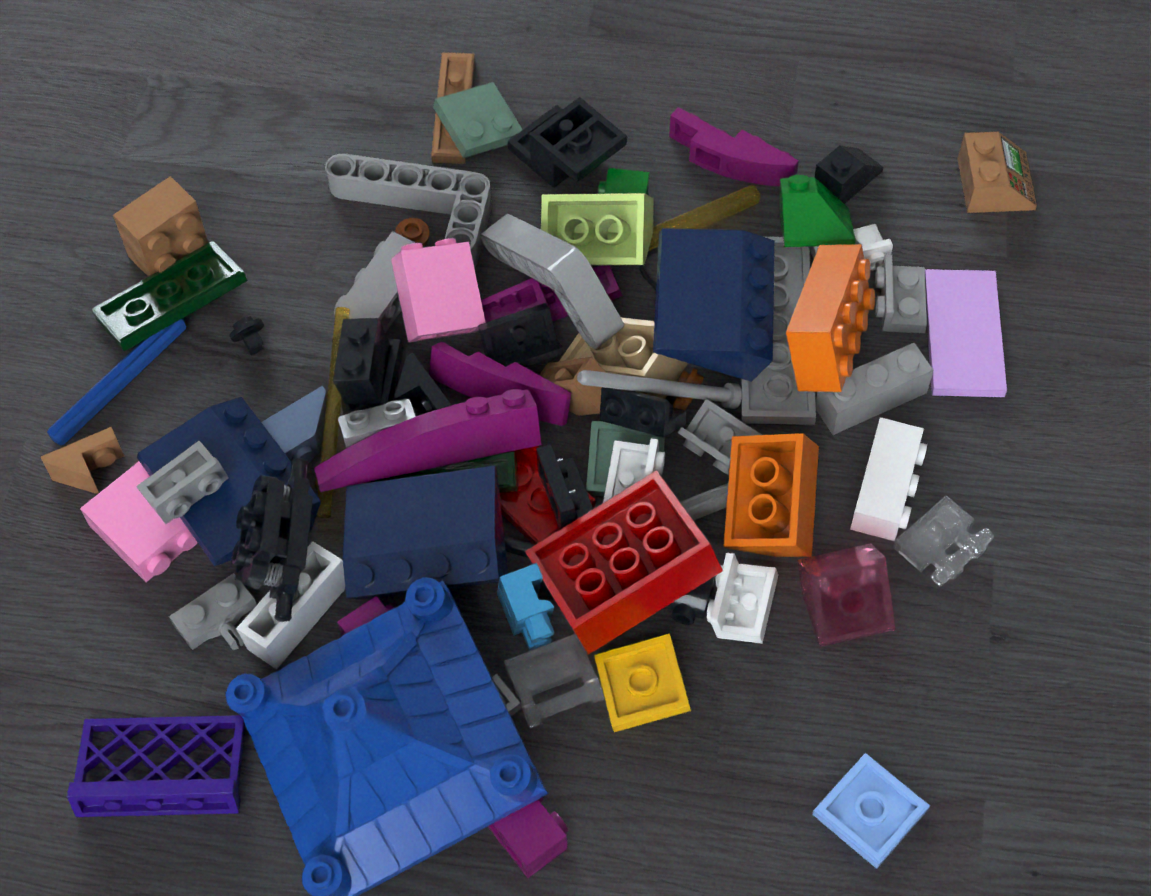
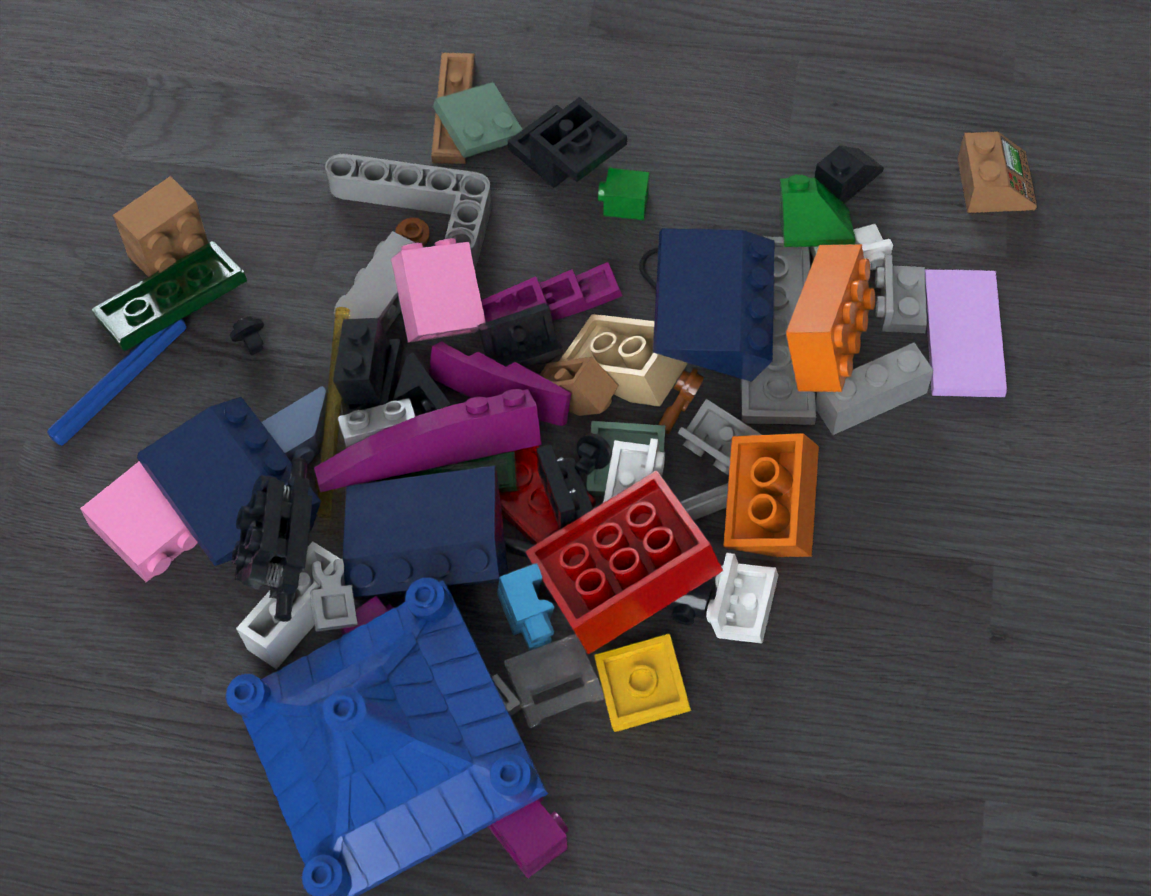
(74, 462): medium nougat slope -> none
(150, 794): dark purple fence -> none
(183, 482): light grey bracket -> none
(215, 614): light grey plate -> none
(332, 603): none -> light grey plate
(559, 268): light grey beam -> none
(593, 452): none -> black plate
(602, 226): yellowish green slope -> none
(640, 412): black bracket -> none
(710, 212): clear yellow axle -> none
(729, 395): light grey bar -> none
(739, 158): magenta slope -> none
(847, 594): clear pink slope -> none
(871, 810): light blue tile -> none
(889, 479): white brick -> none
(934, 533): clear plate -> none

